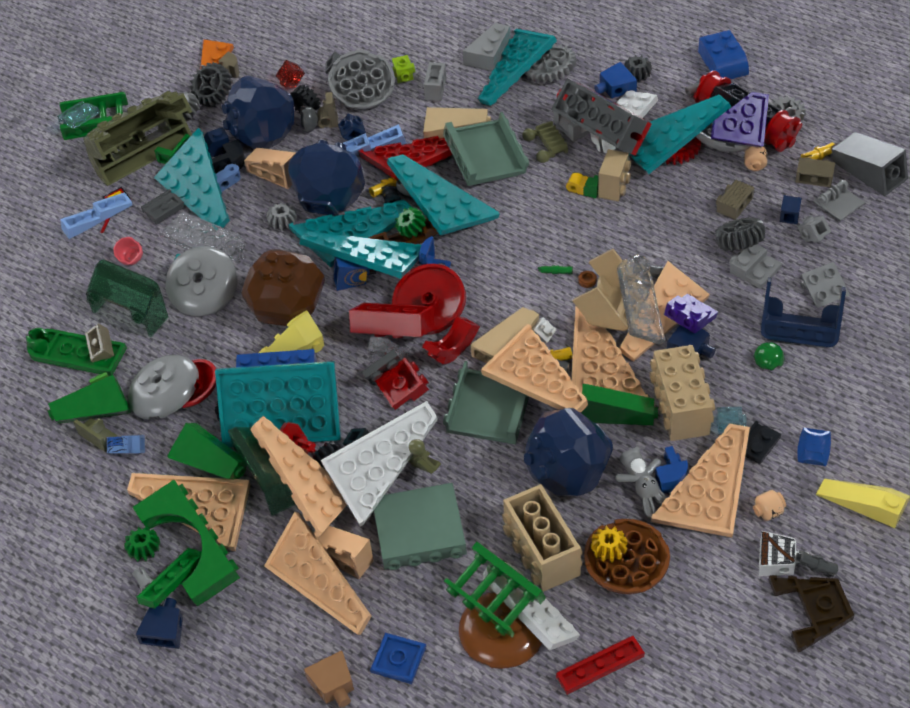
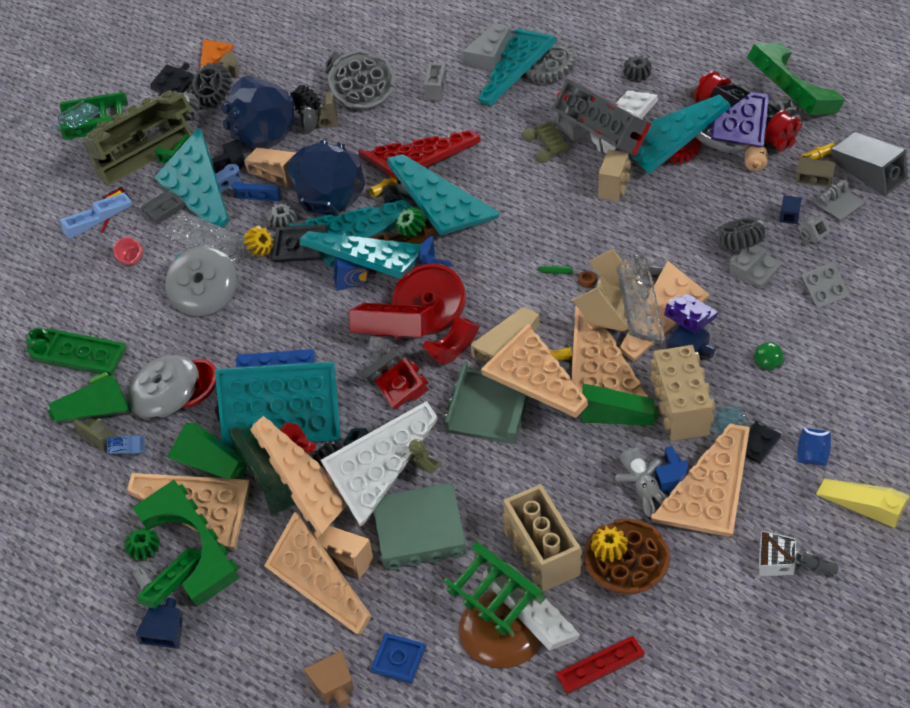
(99, 343): dark tan slope -> none
(129, 291): clear green windscreen -> none
(172, 79): none -> black plate
(215, 140): dark blue slope -> none
(257, 191): none -> blue hinge
(258, 241): none -> yellow gear
(282, 286): reddish brown rock -> none
(287, 245): none -> black plate
(290, 74): clear red brick -> none
(300, 335): light yellow wedge -> none
(351, 127): dark blue brick -> none
(386, 137): light blue slope -> none
(403, 69): lime brick -> none
(460, 117): tan slope -> none
(486, 150): sand green panel -> none
(544, 330): white tile -> none
(567, 452): dark blue rock -> none
(583, 185): leg -> none
(616, 81): blue torso -> none
(723, 54): blue brick -> none
(734, 199): dark tan brick -> none
(769, 505): light nougat head -> none
(798, 328): dark blue windscreen -> none
(814, 100): none -> green arch
(823, 604): dark brown wing -> none

